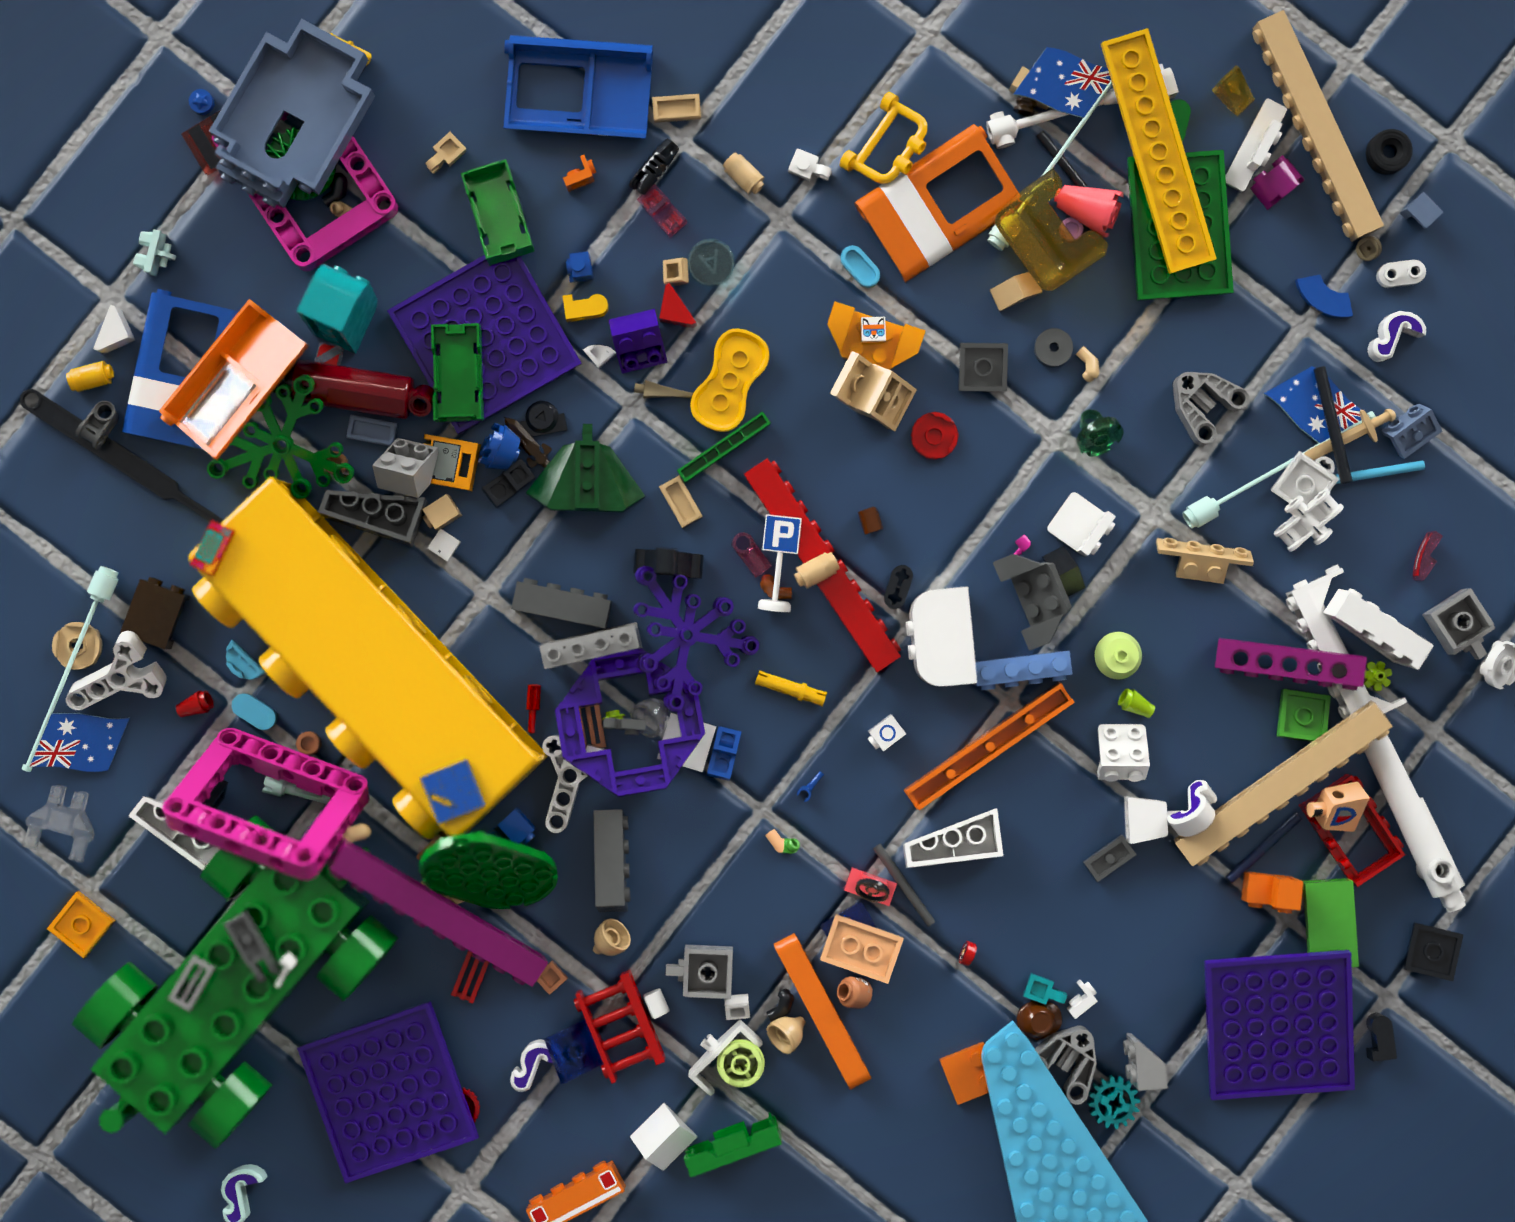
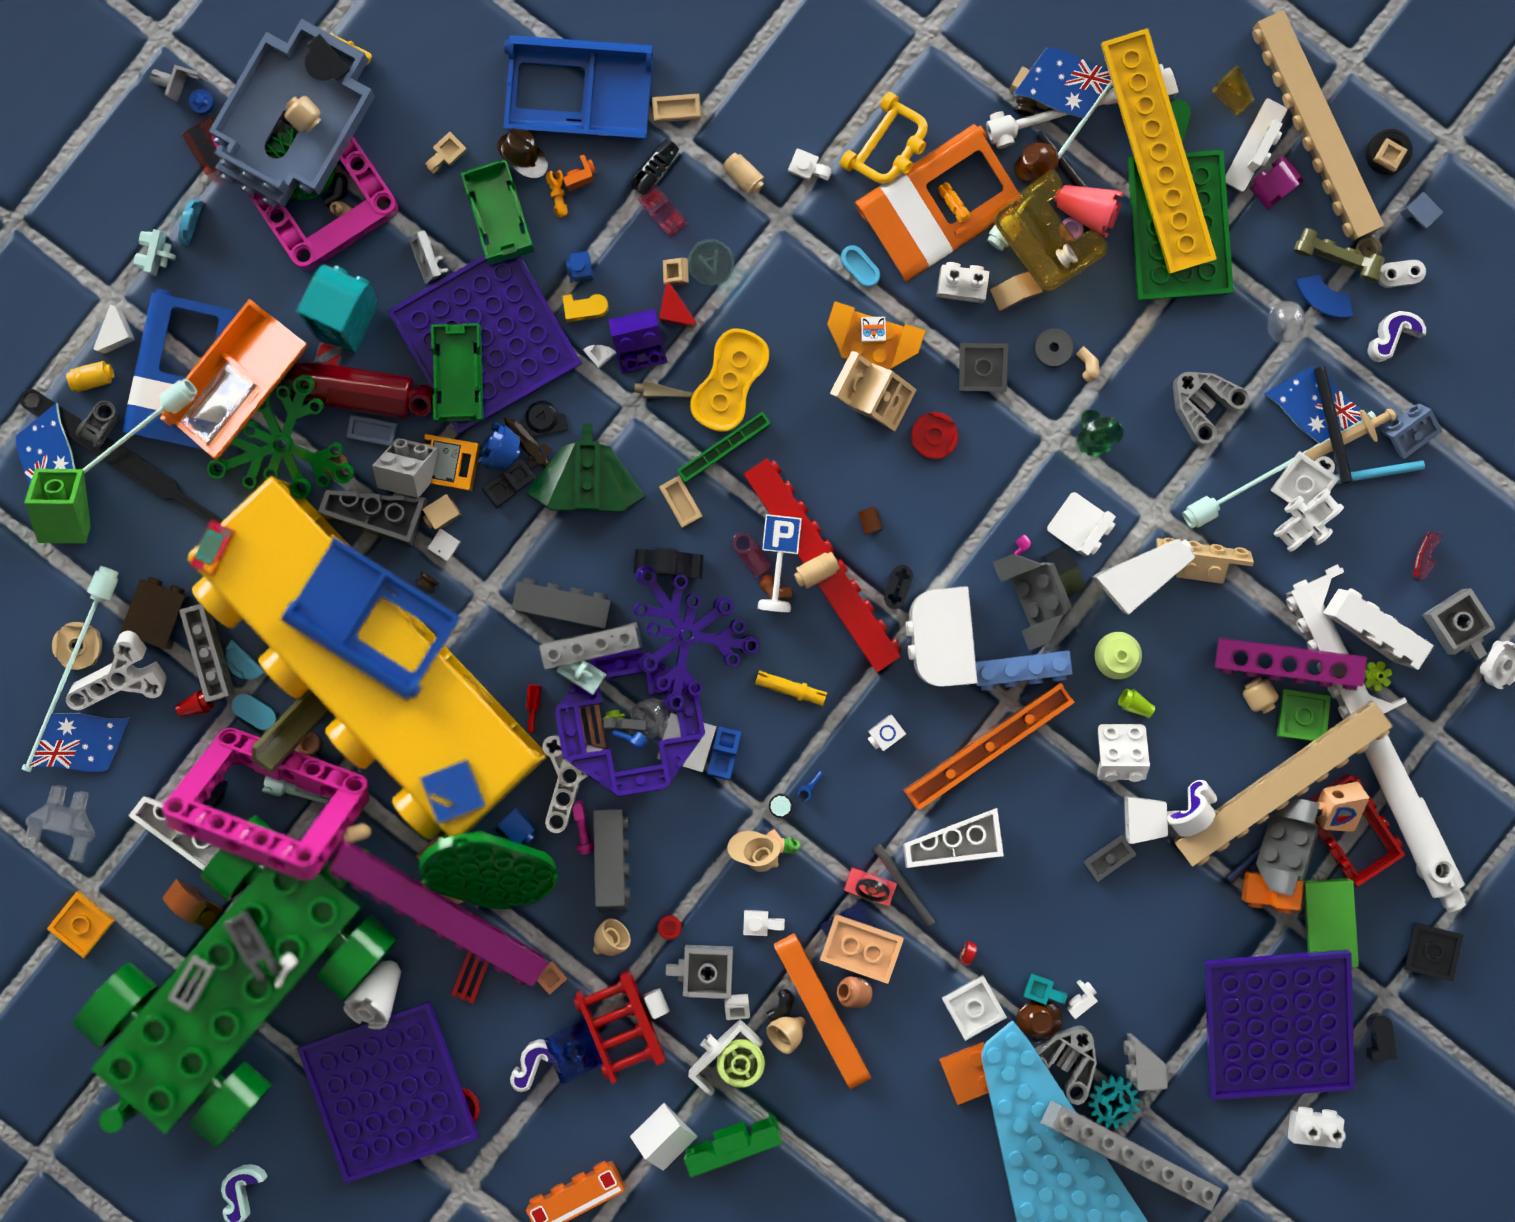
(47, 447): none -> flag
(58, 506): none -> bright green slope
(175, 81): none -> light grey bracket
(188, 221): none -> medium azure tile
(190, 906): none -> dark orange brick
(207, 653): none -> light grey brick
(289, 731): none -> olive panel
(302, 114): none -> tan head
(323, 62): none -> black piece
(340, 601): none -> blue piece
(375, 996): none -> white cone
(423, 252): none -> light grey plate
(427, 582): none -> dark brown bush
(522, 153): none -> dark brown piece
(557, 193): none -> light orange piece
(583, 675): none -> light aqua hips
(585, 846): none -> dark pink hinge
(636, 741): none -> blue hand
(669, 927): none -> red tile
(755, 850): none -> tan piece
(758, 923): none -> white plate
(780, 805): none -> light aqua tile
(954, 202): none -> light orange axle
(963, 283): none -> white brick
(974, 1007): none -> white tile
(1036, 161): none -> reddish brown hat
(1066, 256): none -> white bush
(1130, 1155): none -> light grey brick
(1141, 576): none -> white slope
(1260, 695): none -> tan head
(1286, 322): none -> clear hat
(1288, 845): none -> dark grey piece
(1316, 1127): none -> white brick
(1348, 257): none -> olive plate
(1390, 155): none -> tan tile

